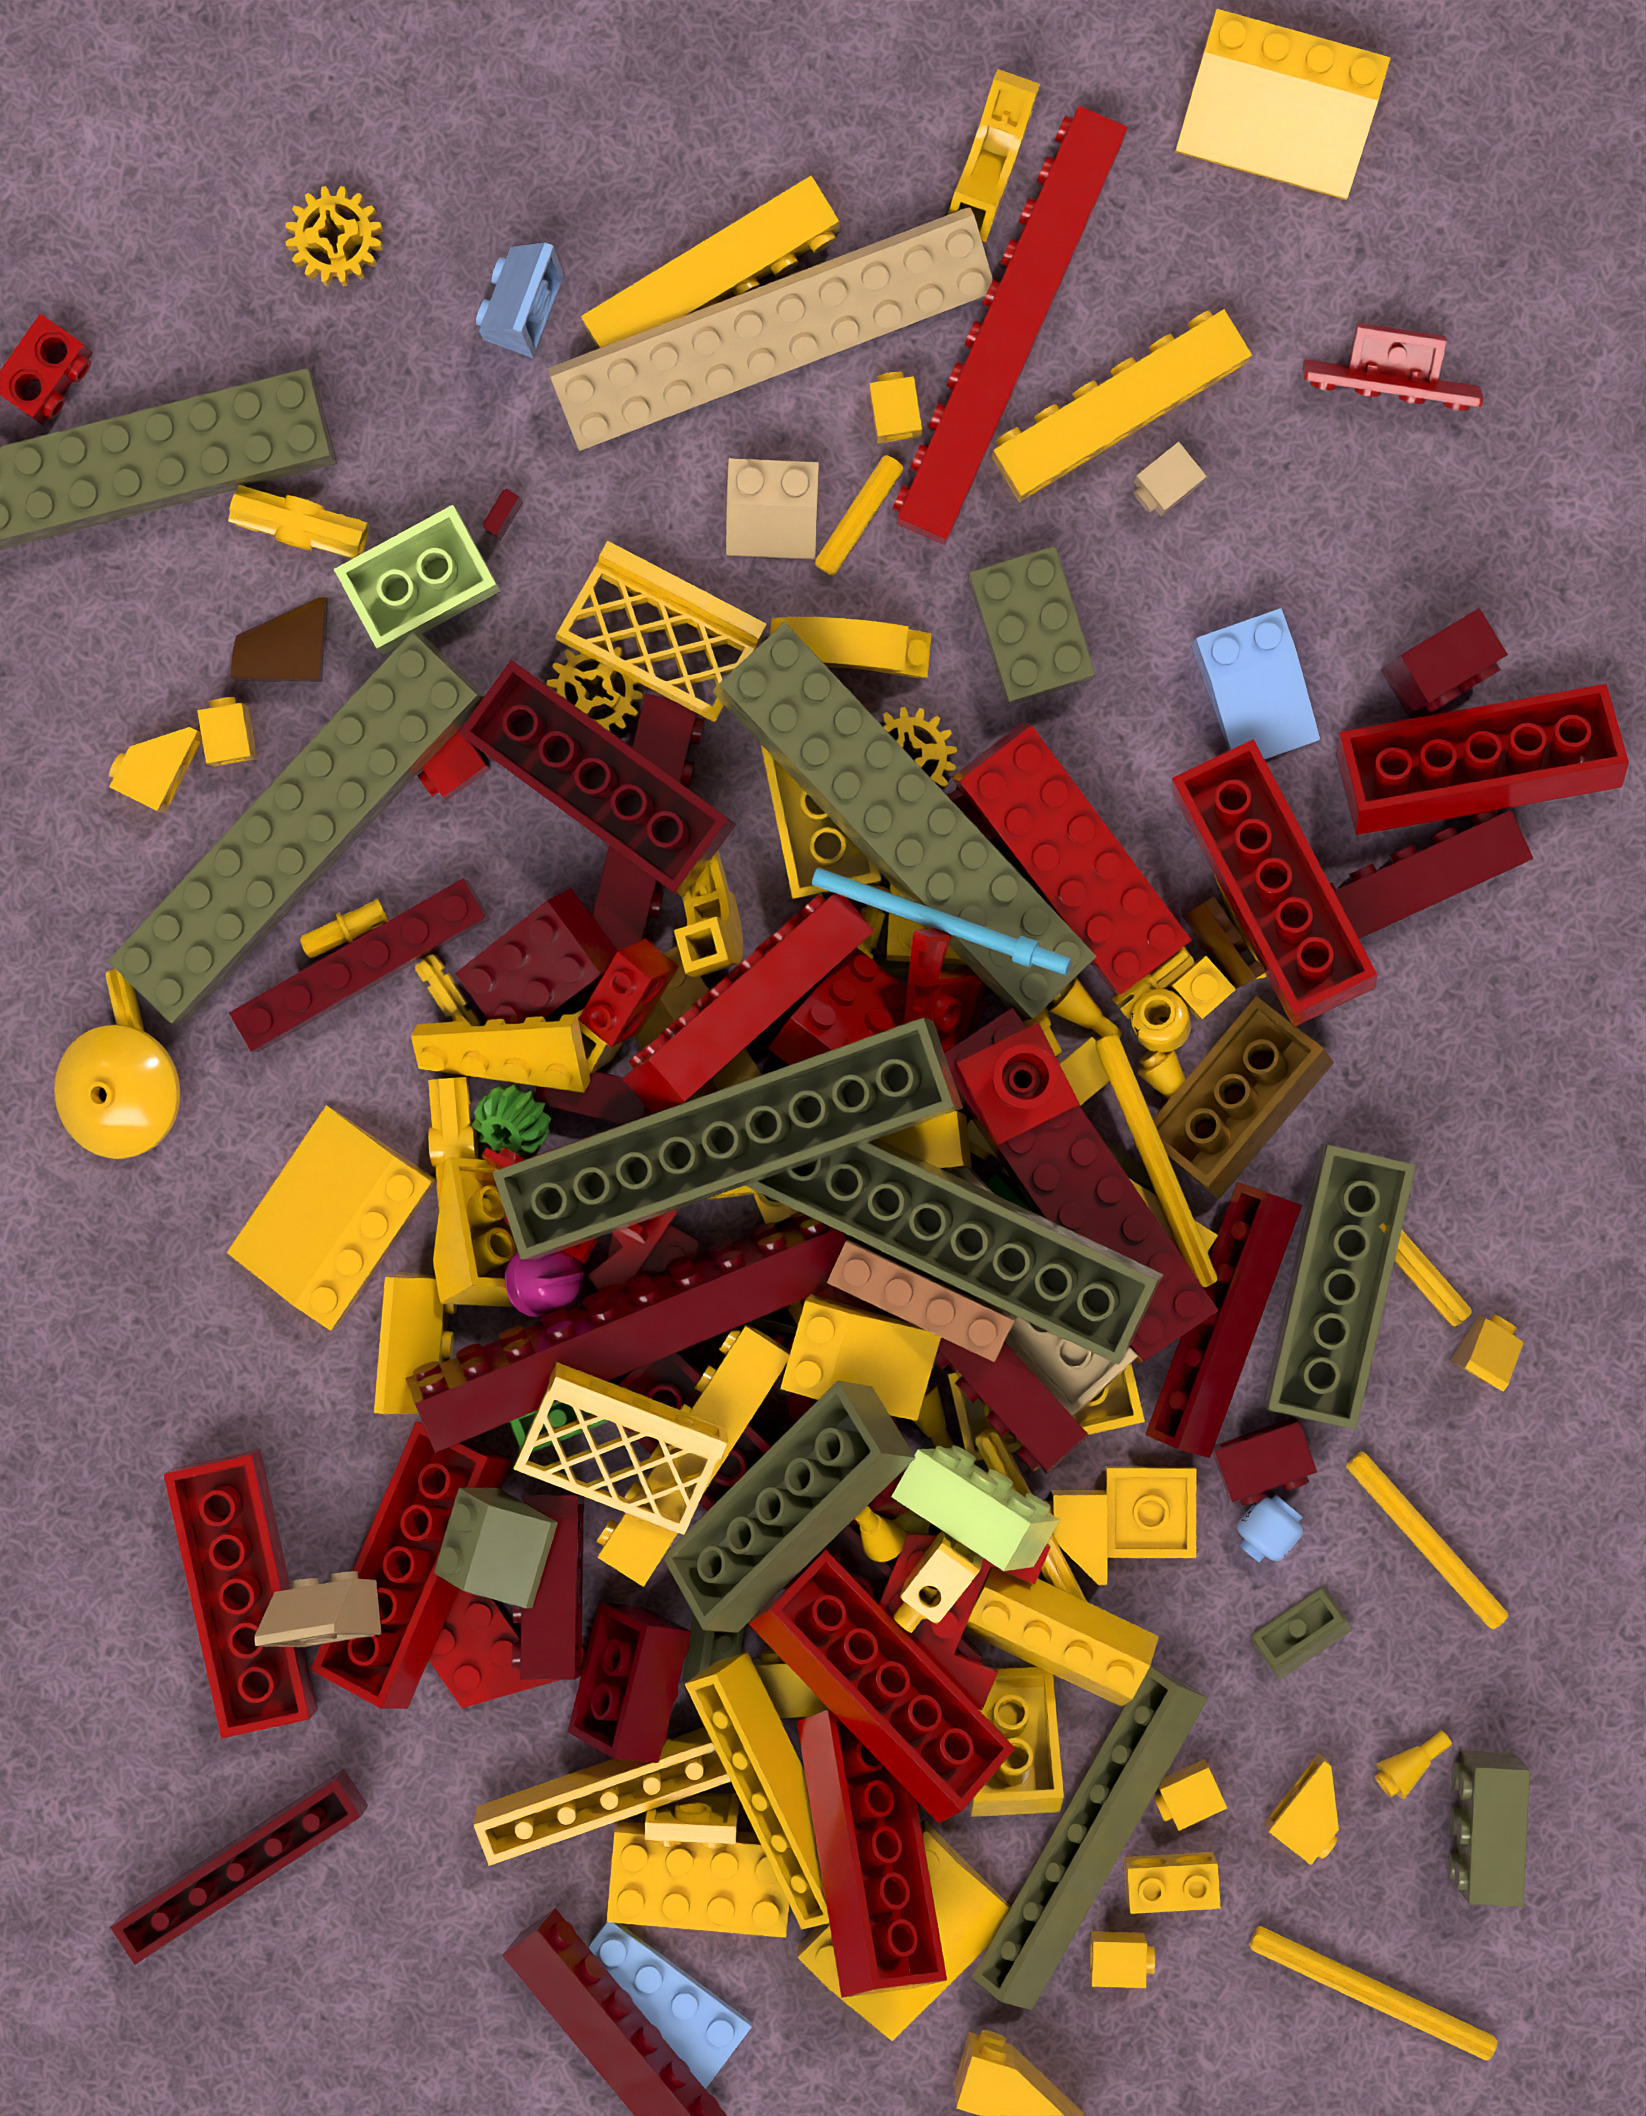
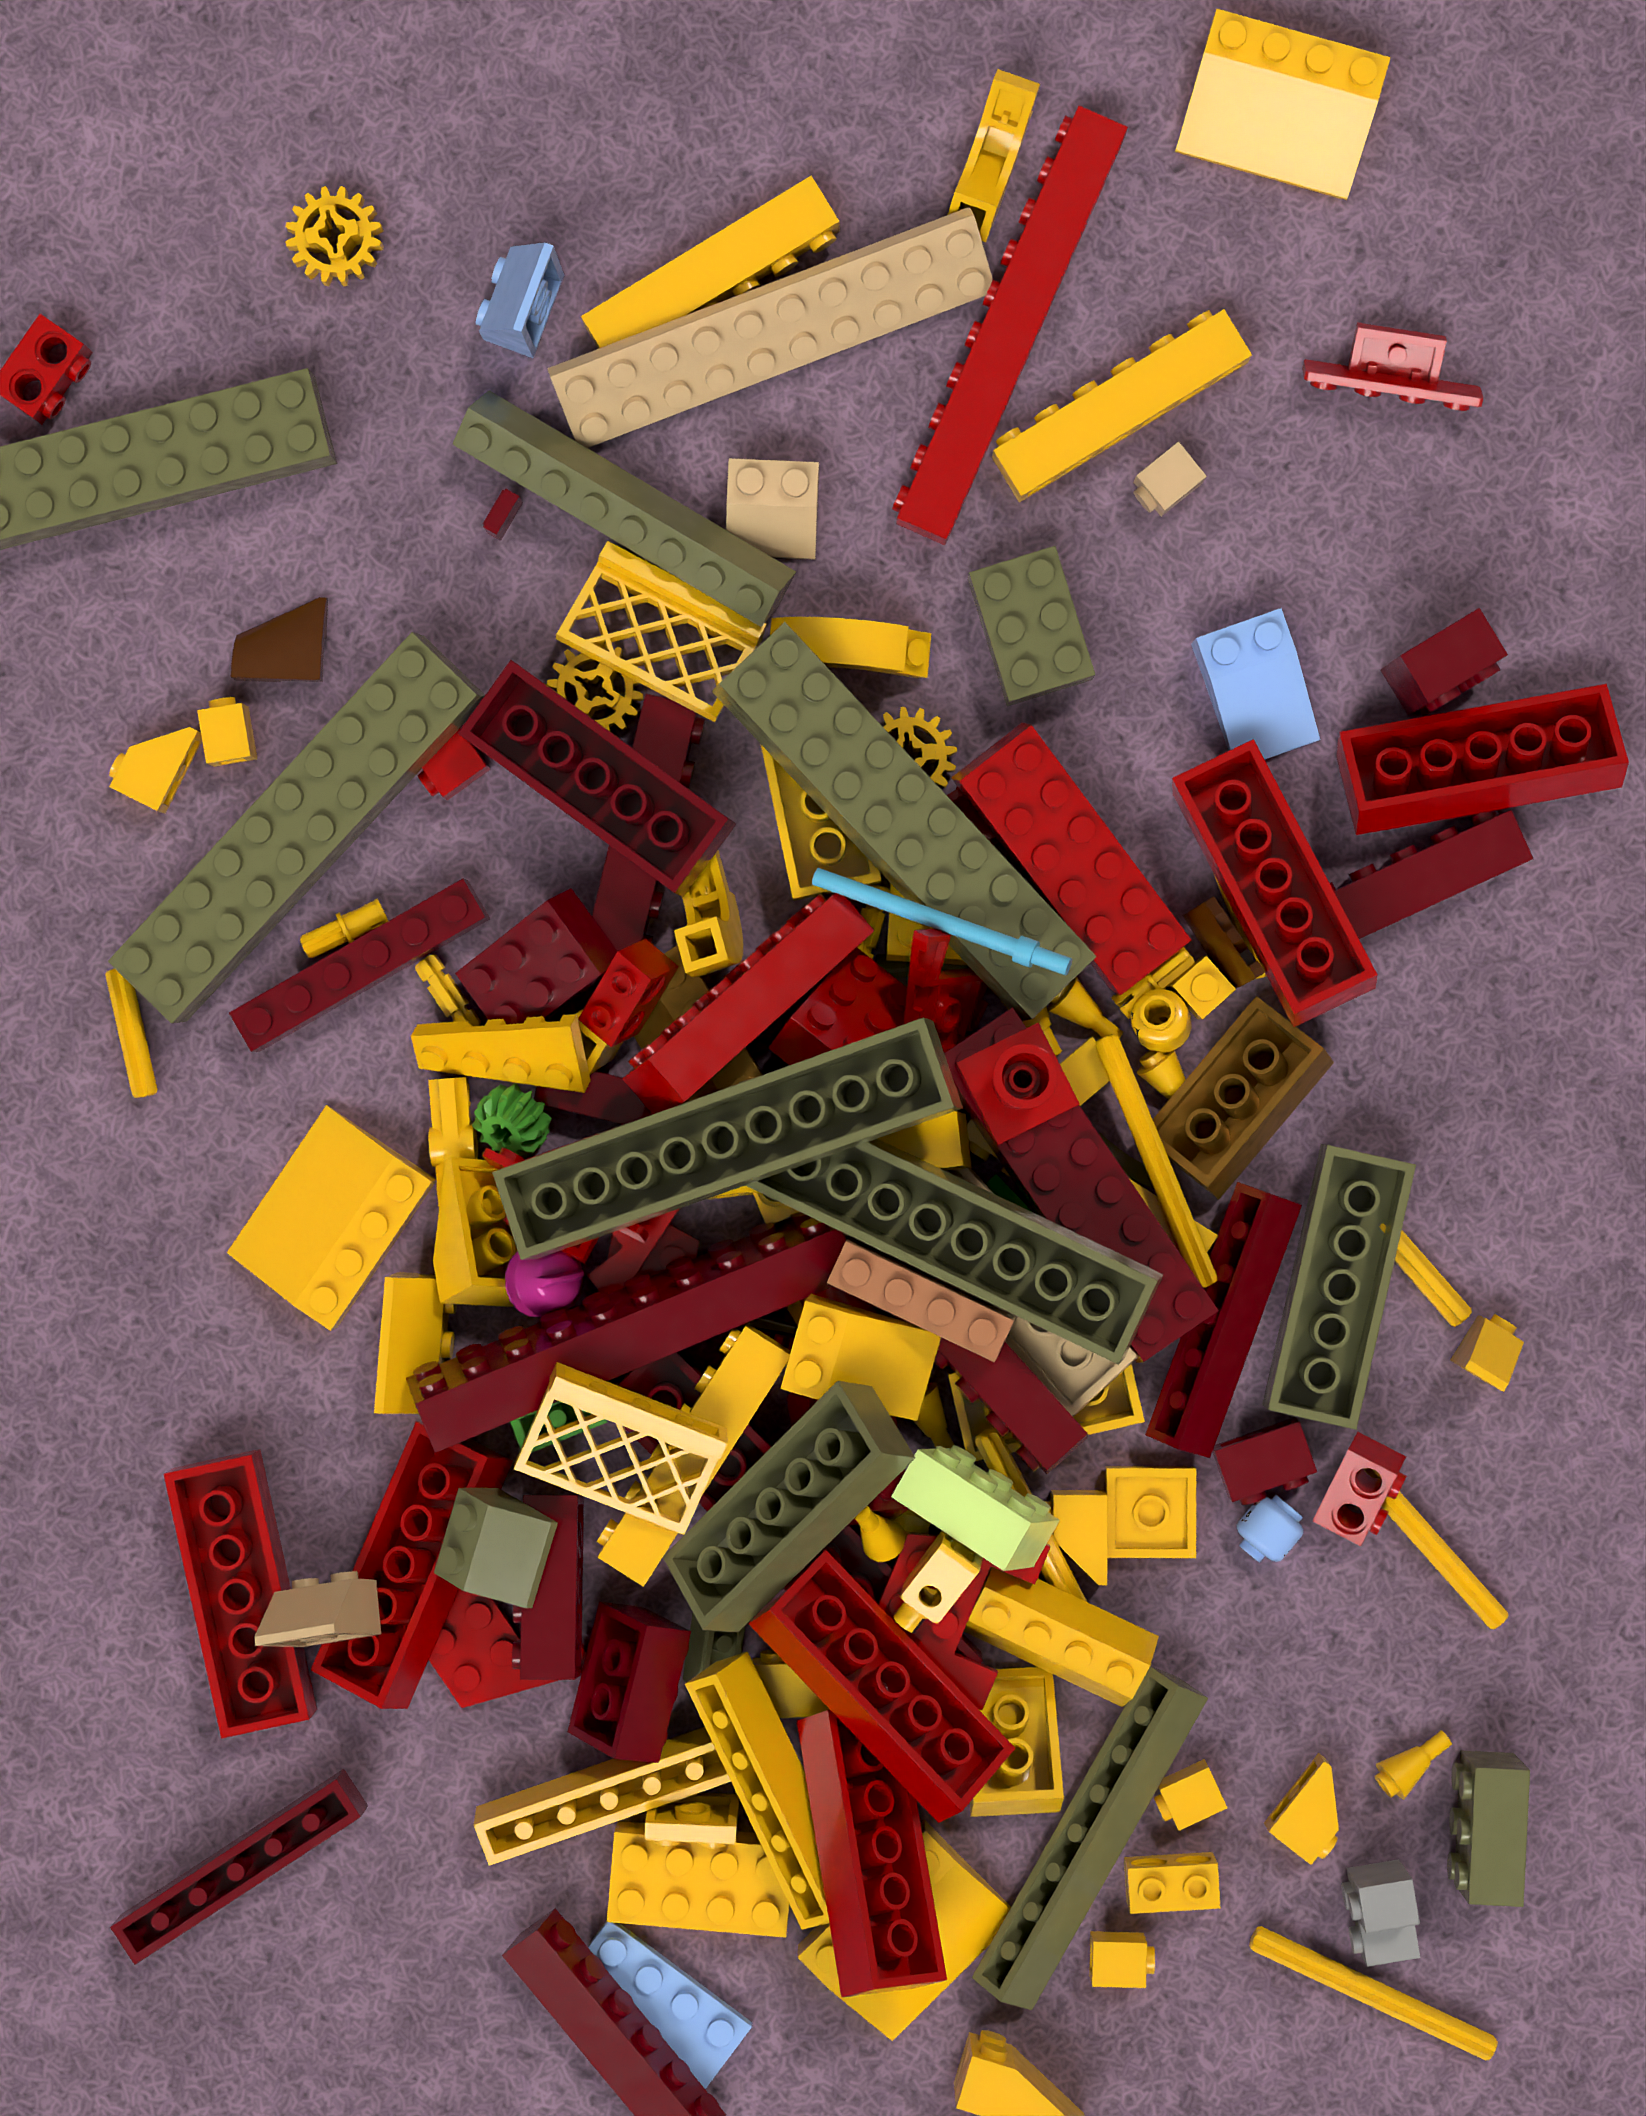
(139, 1089): yellow dish -> none
(298, 522): yellow piece -> none
(417, 579): yellowish green brick -> none
(623, 507): none -> olive brick
(859, 515): yellow axle -> none
(895, 407): yellow brick -> none
(1301, 1633): olive slope -> none
(1356, 1487): none -> brick
(1384, 1912): none -> light grey brick

